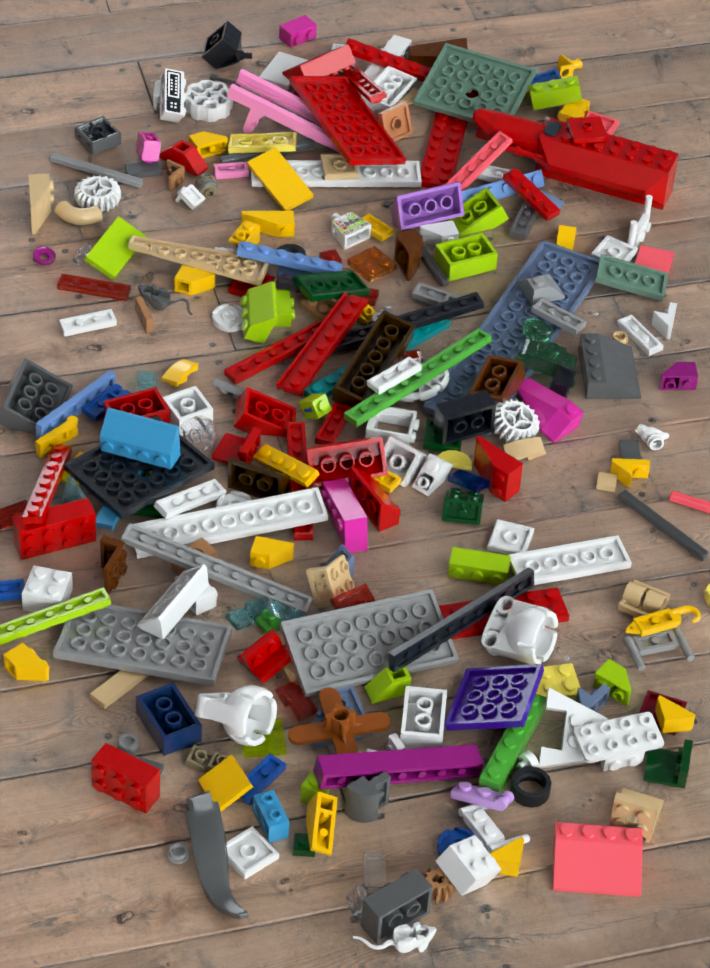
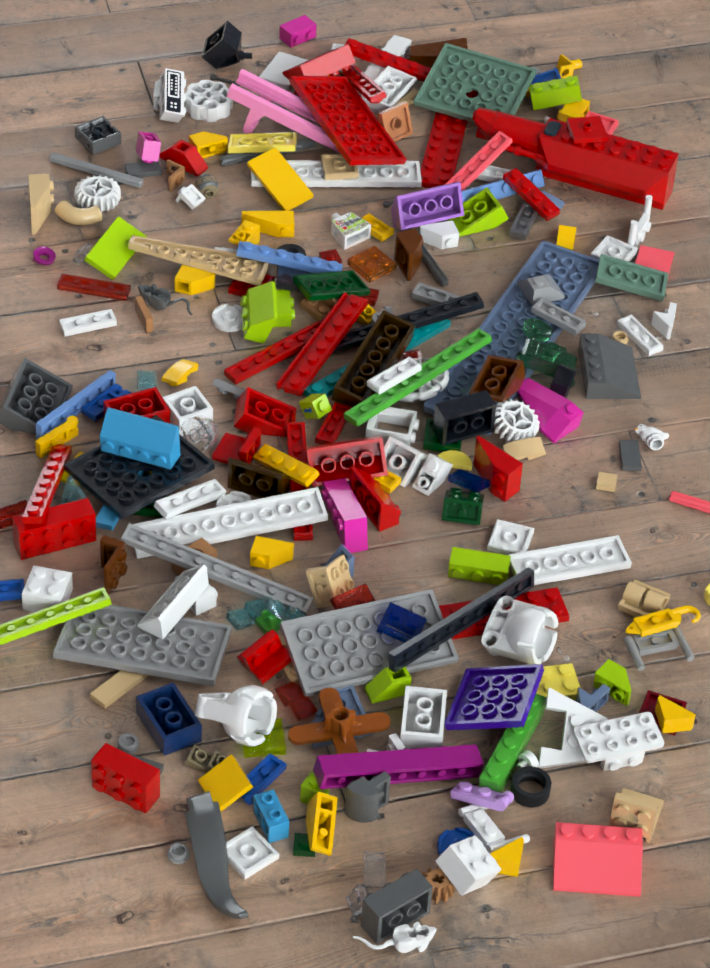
(25, 664): yellow slope -> none
(231, 170): bright pink tile -> none
(402, 620): none -> clear blue plate
(466, 256): lime brick -> none
(629, 469): yellow slope -> none
(663, 525): dark grey axle -> none
(669, 766): dark green bracket -> none
(680, 377): magenta slope -> none

